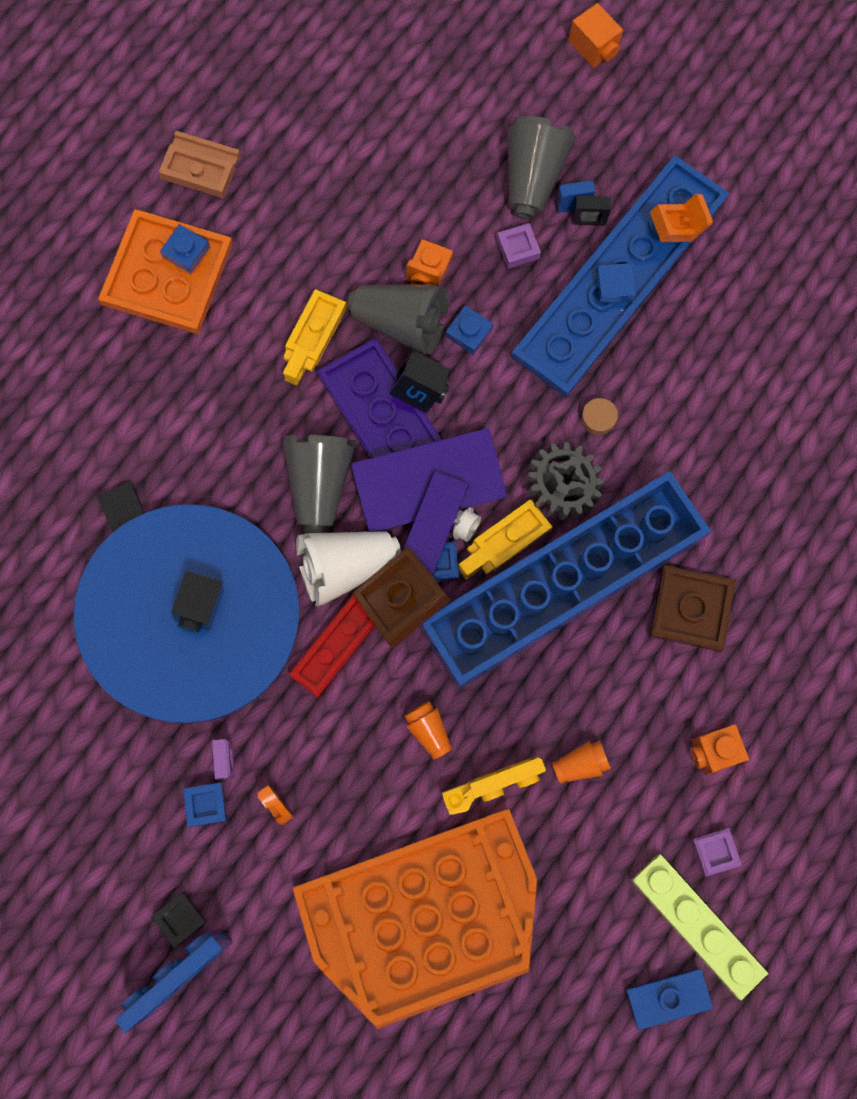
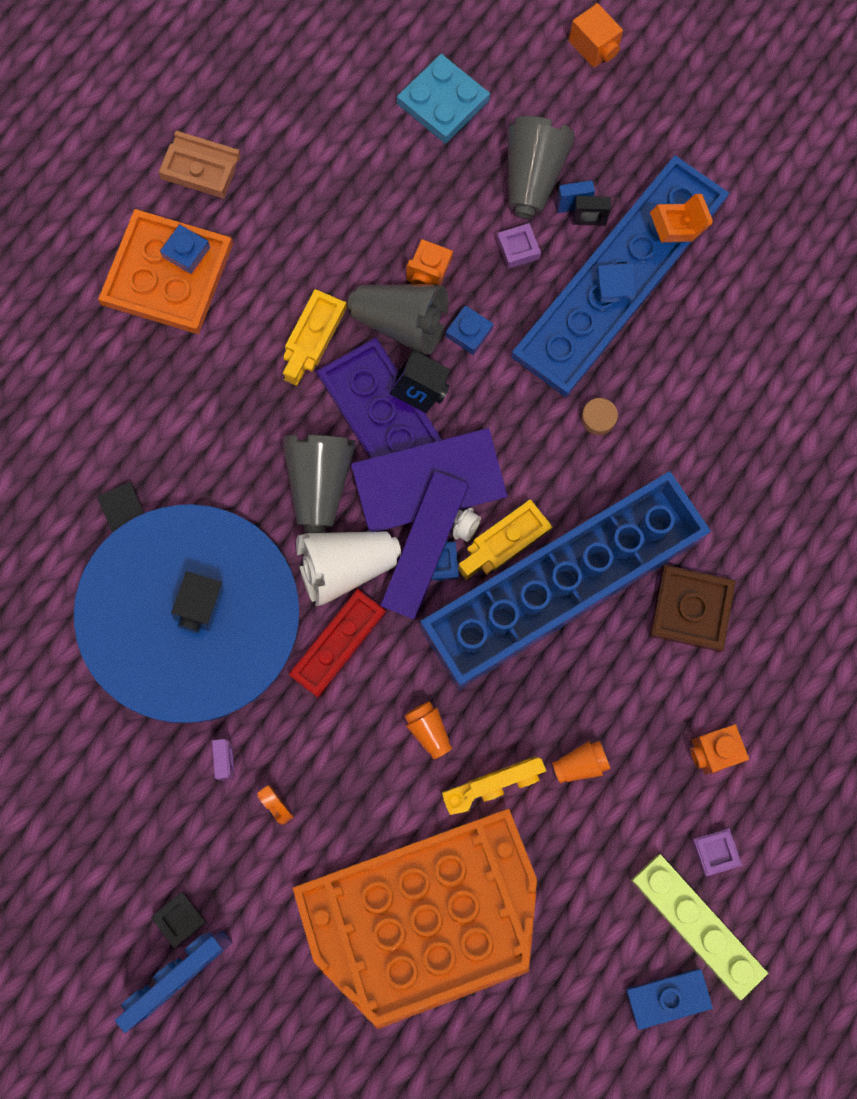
(205, 804): blue plate -> none
(401, 597): reddish brown tile -> none
(443, 98): none -> dark azure plate
(579, 483): dark grey gear -> none

